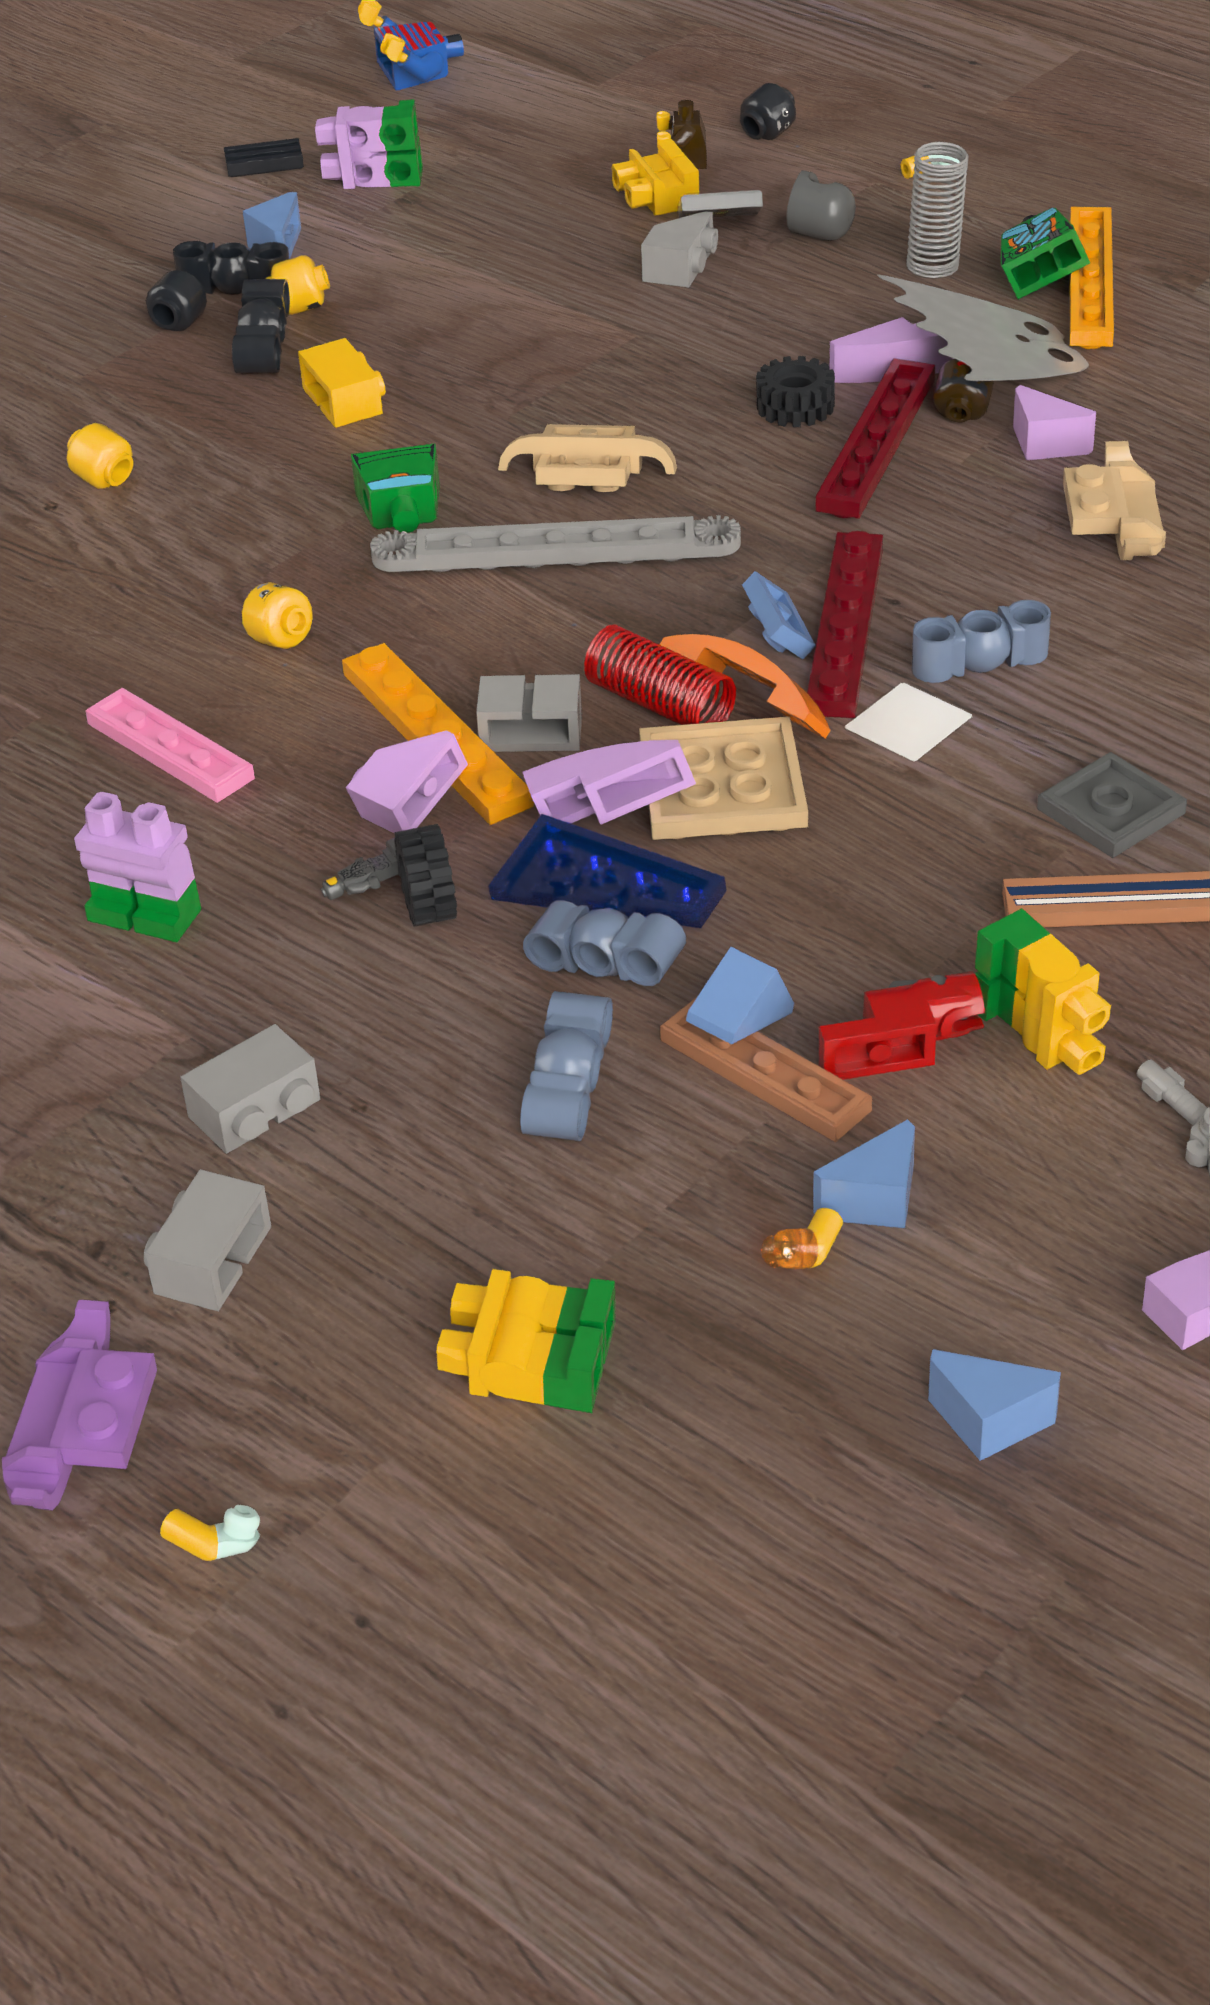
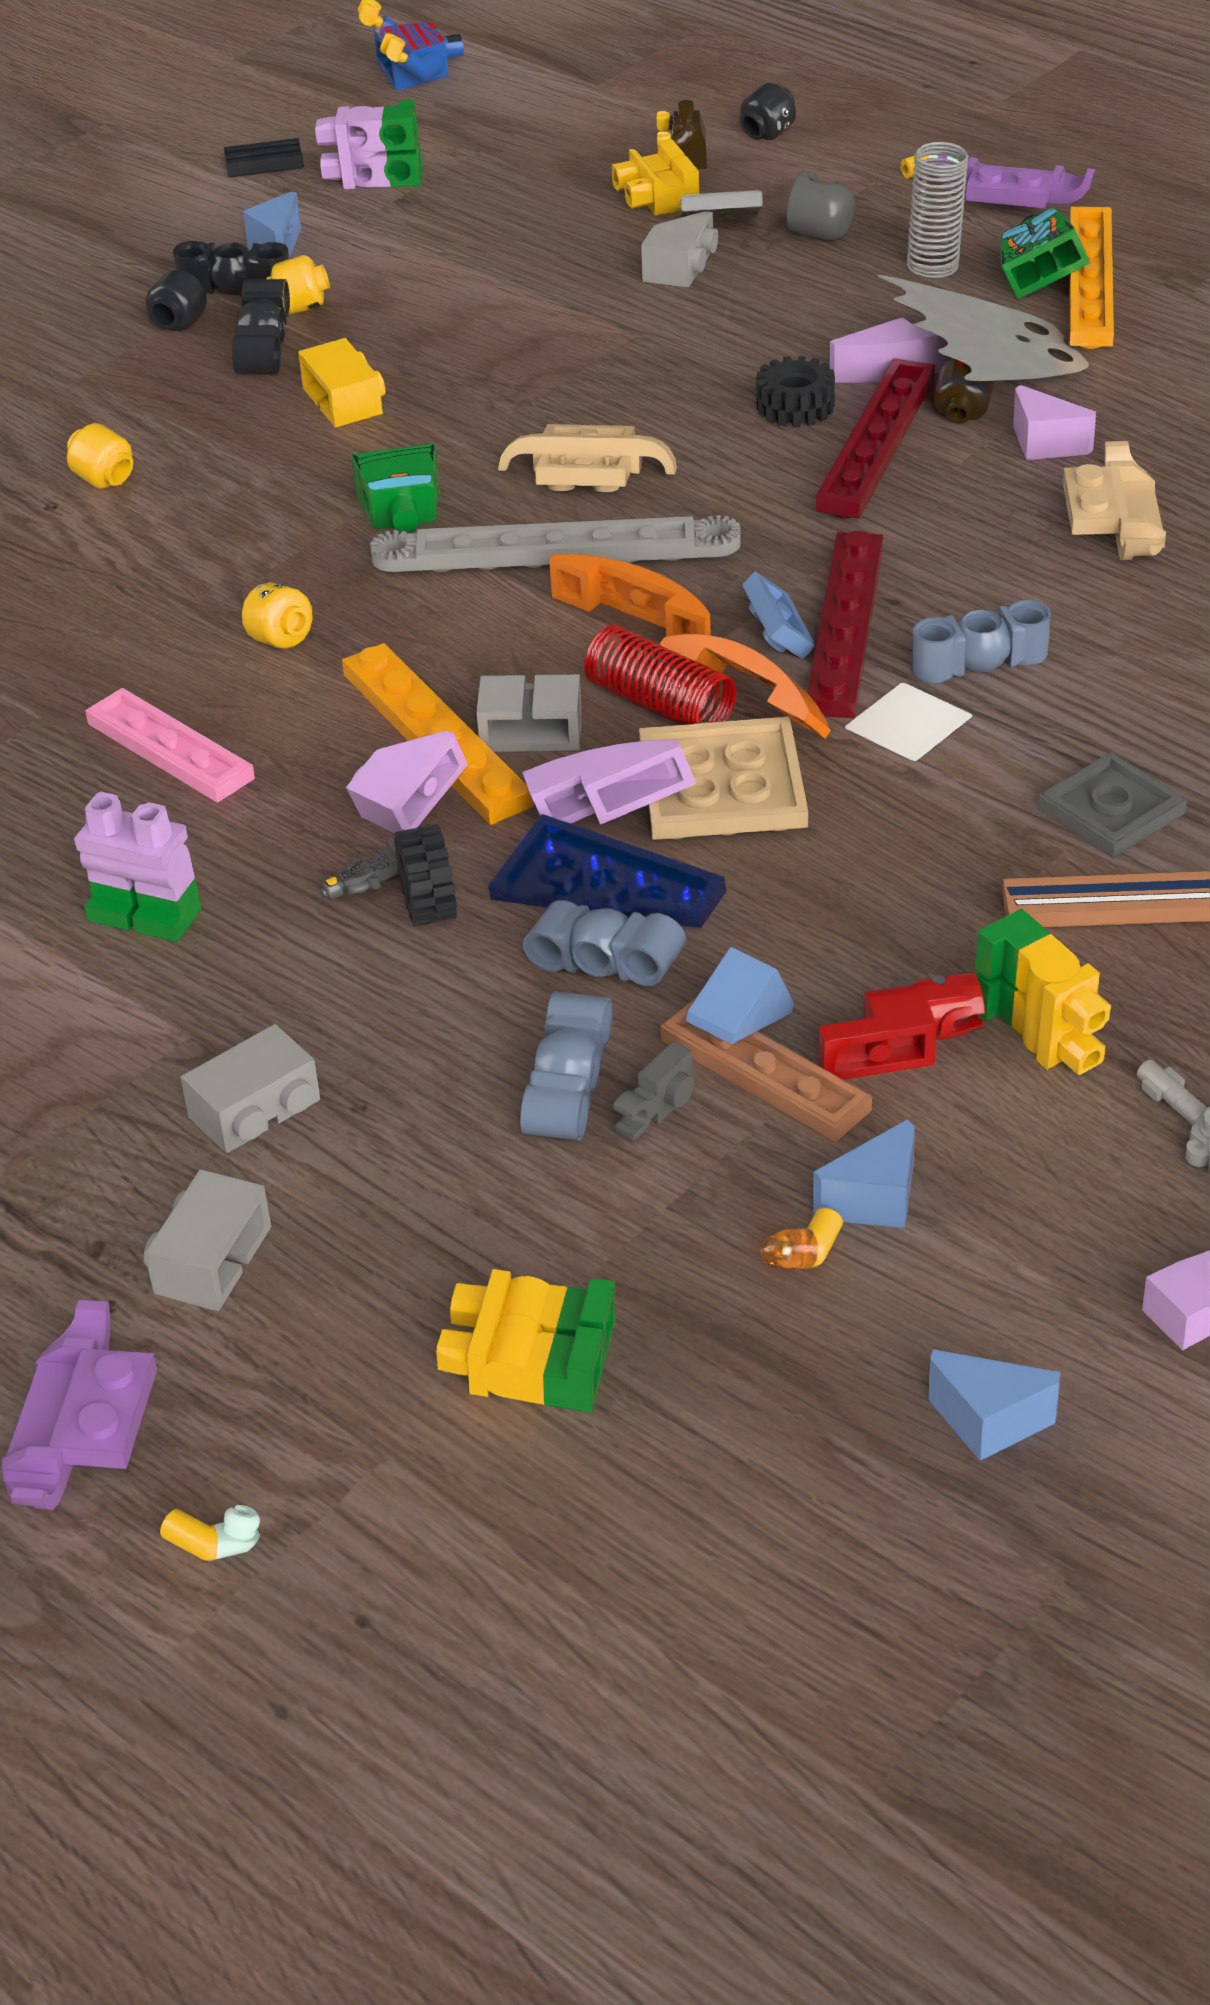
(593, 580): none -> orange slope
(662, 1087): none -> dark grey plate
(1021, 185): none -> medium lavender plate

